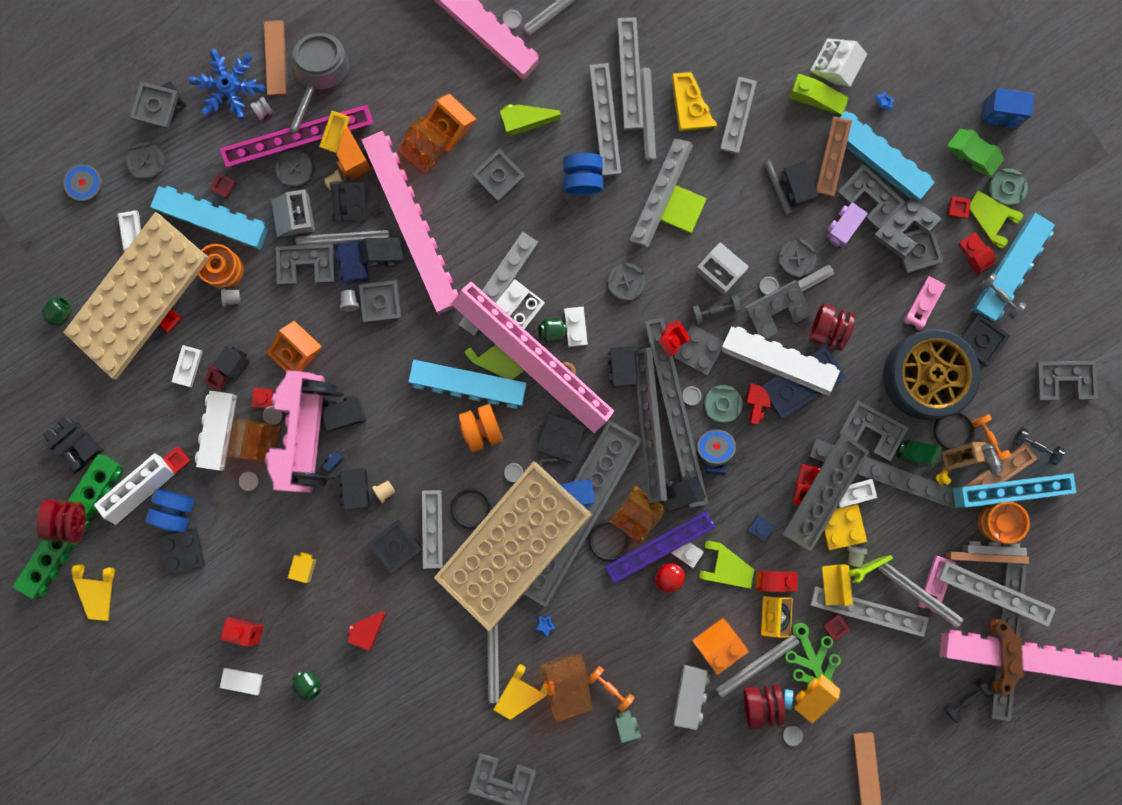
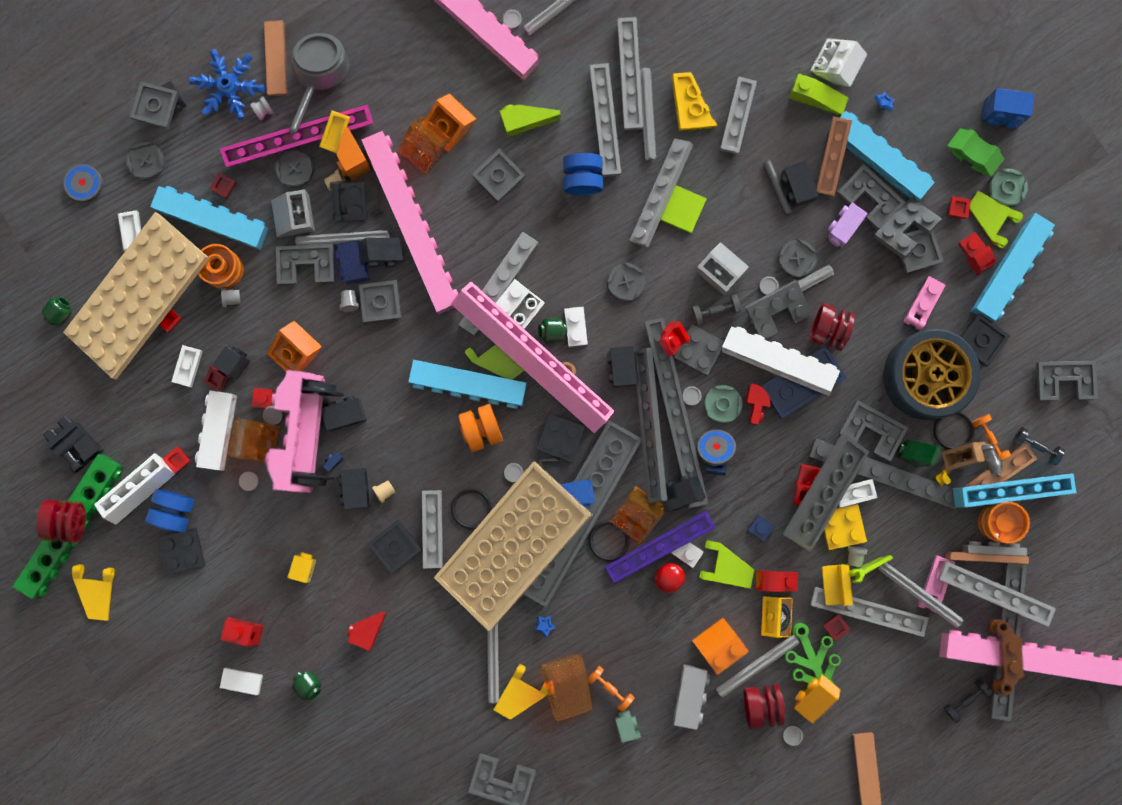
(788, 696): medium azure tile -> none
(1003, 296): dark grey wheel -> none

